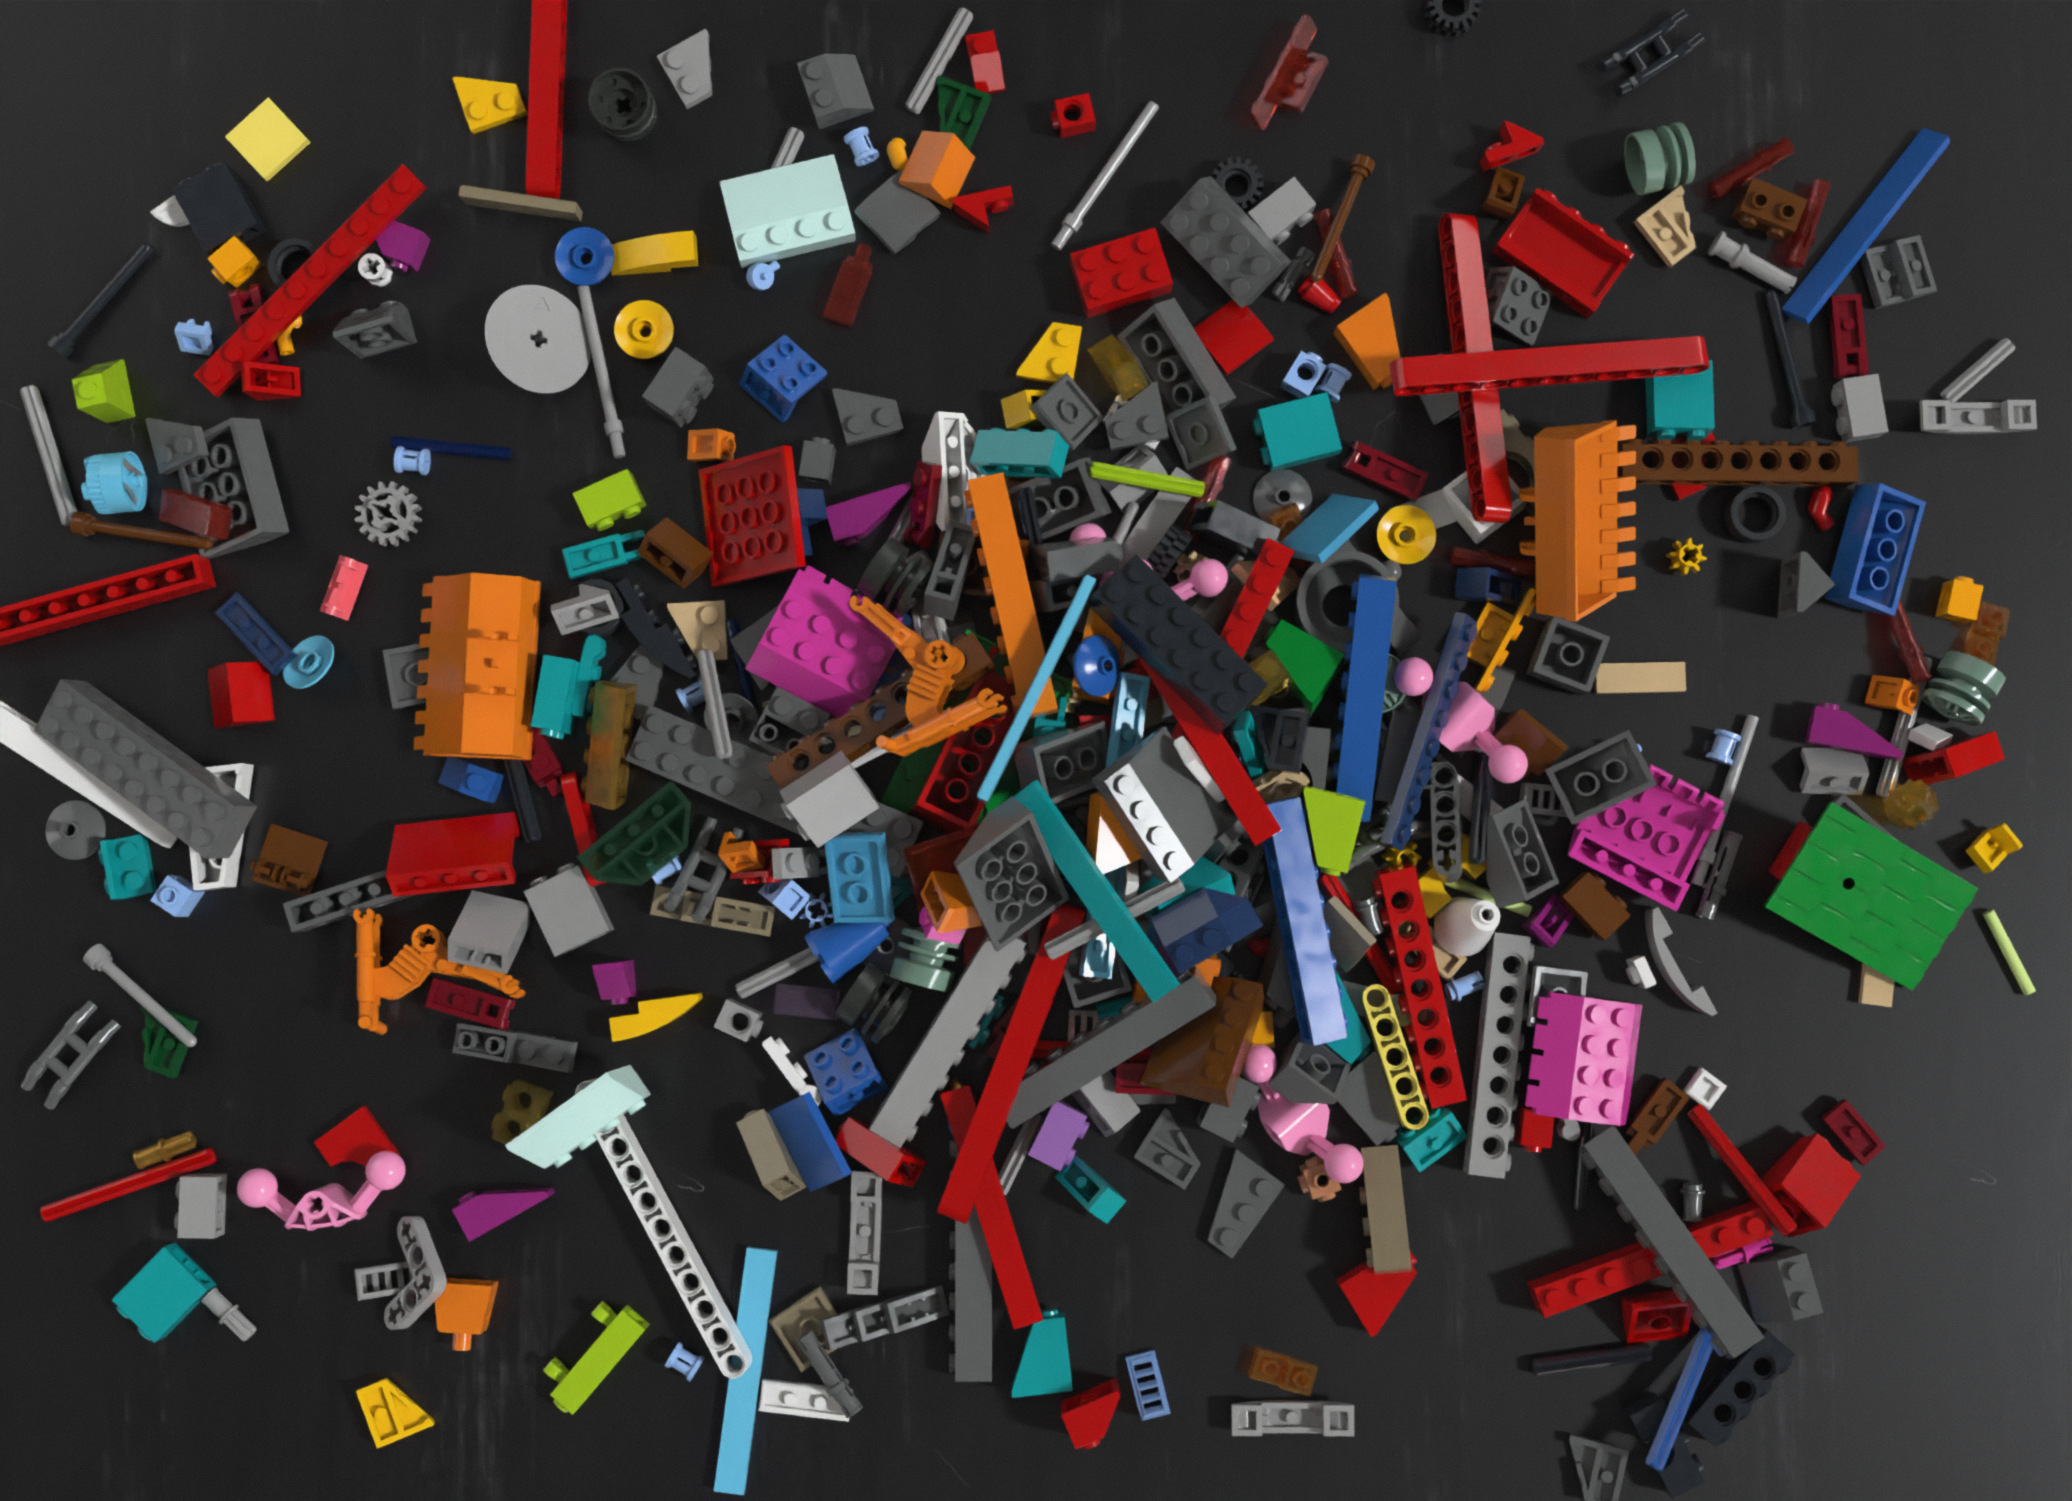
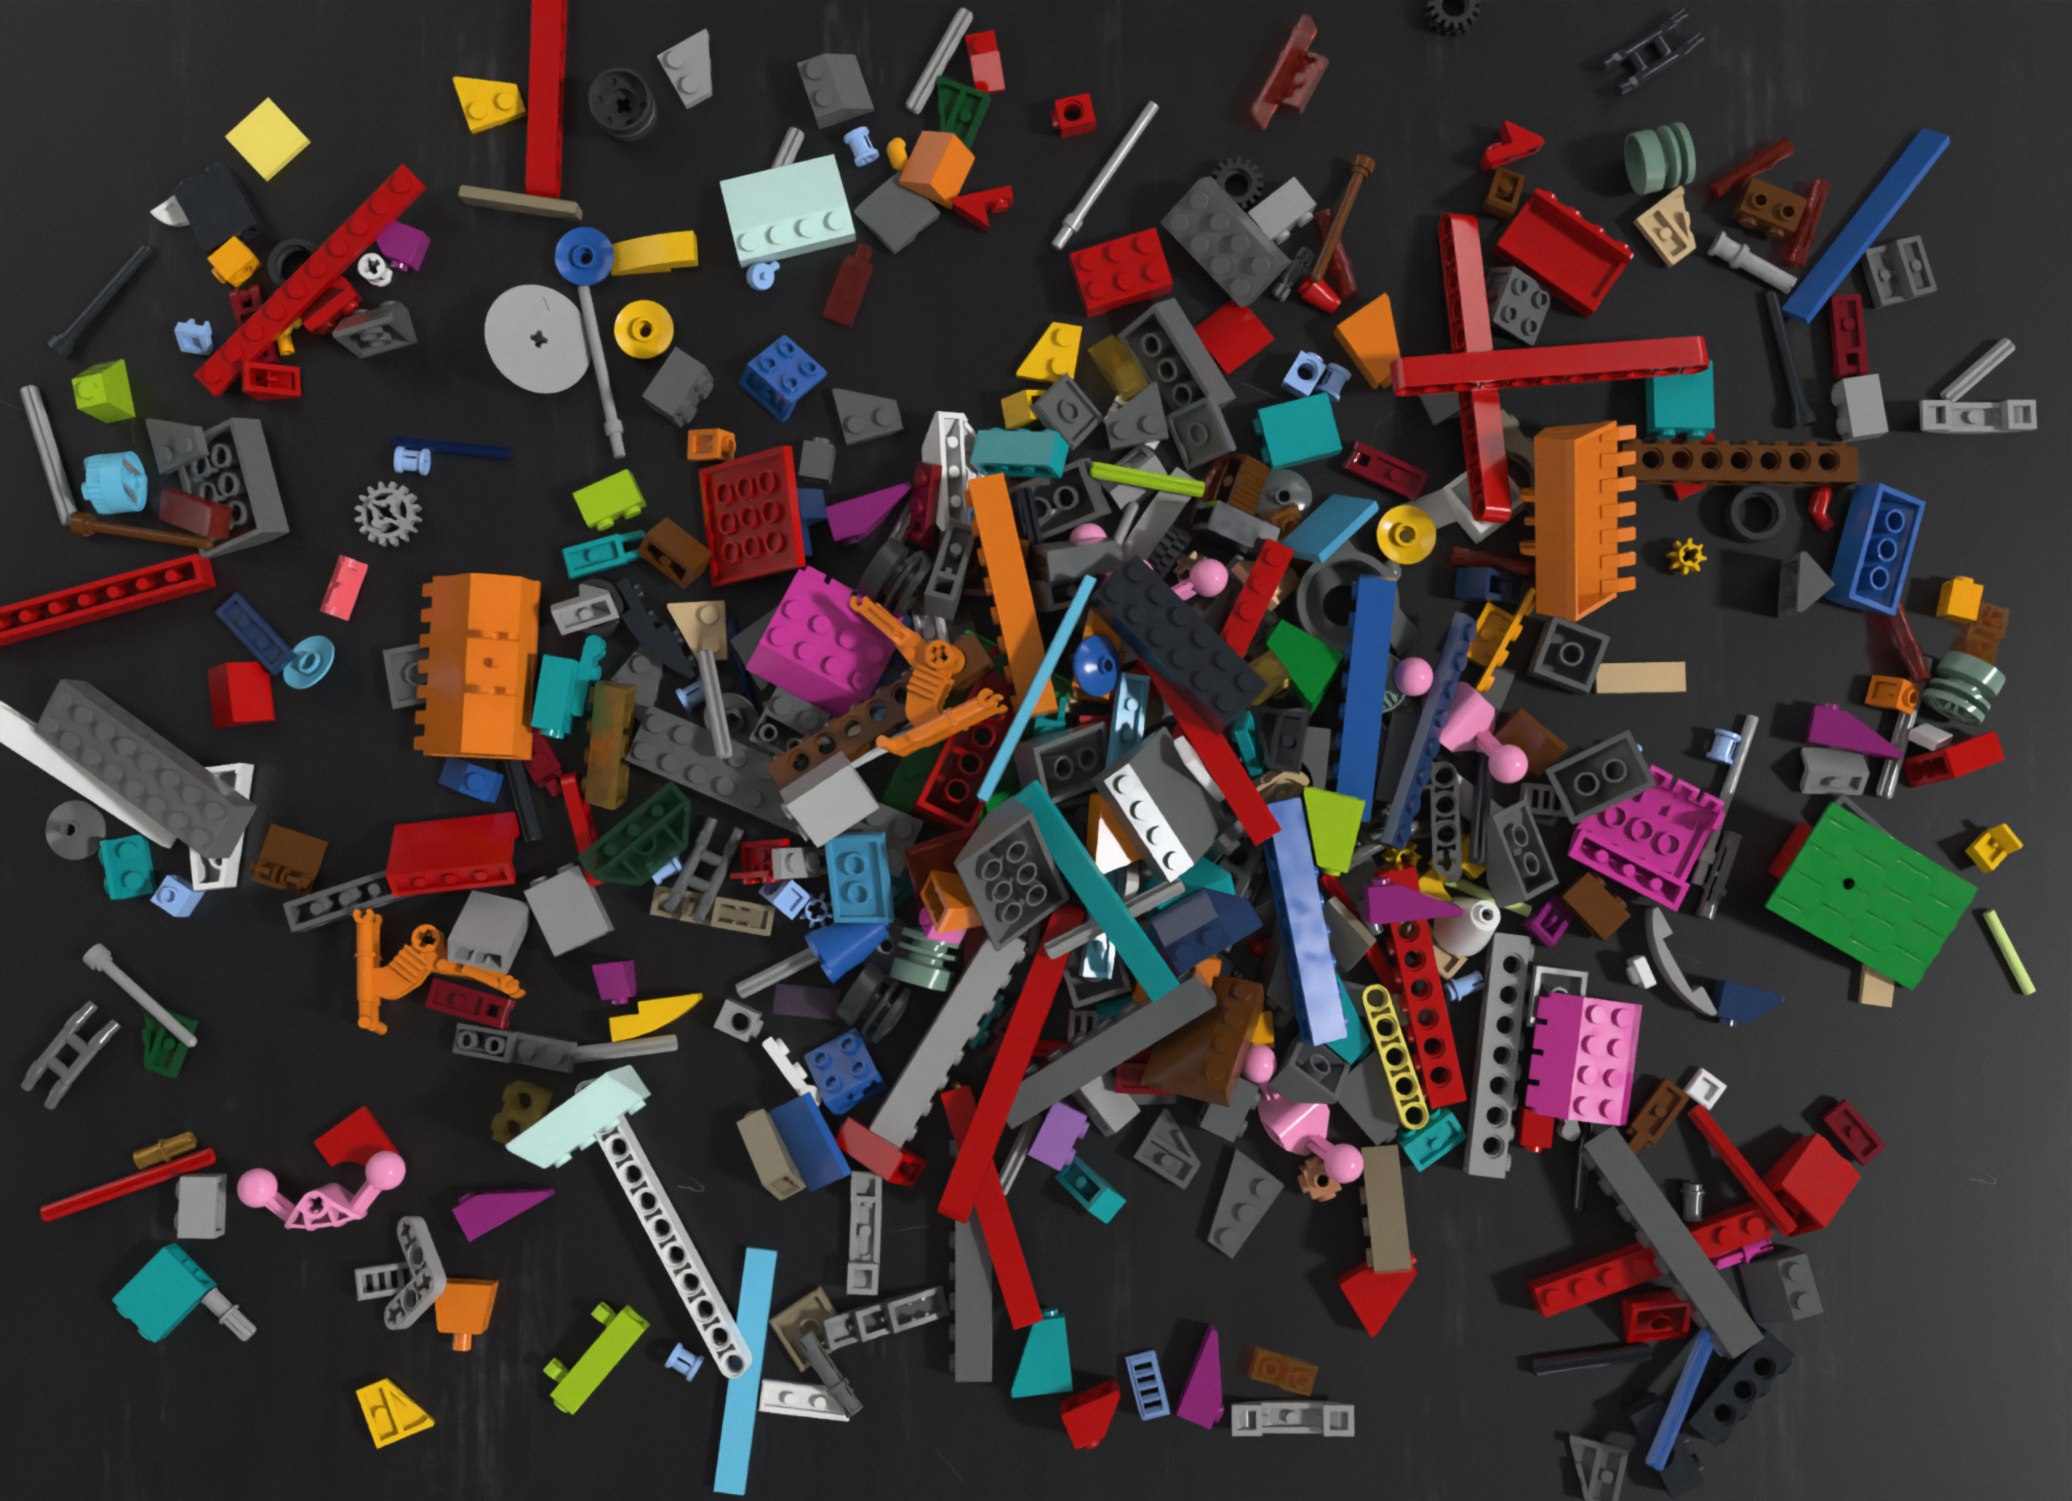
(331, 305): none -> red bracket
(626, 1048): none -> light grey axle
(740, 855): orange bracket -> none
(1202, 1392): none -> magenta slope
(1242, 482): none -> reddish brown brick
(1394, 902): none -> magenta slope
(1741, 1003): none -> dark blue slope
(1910, 804): clear yellow gear -> none

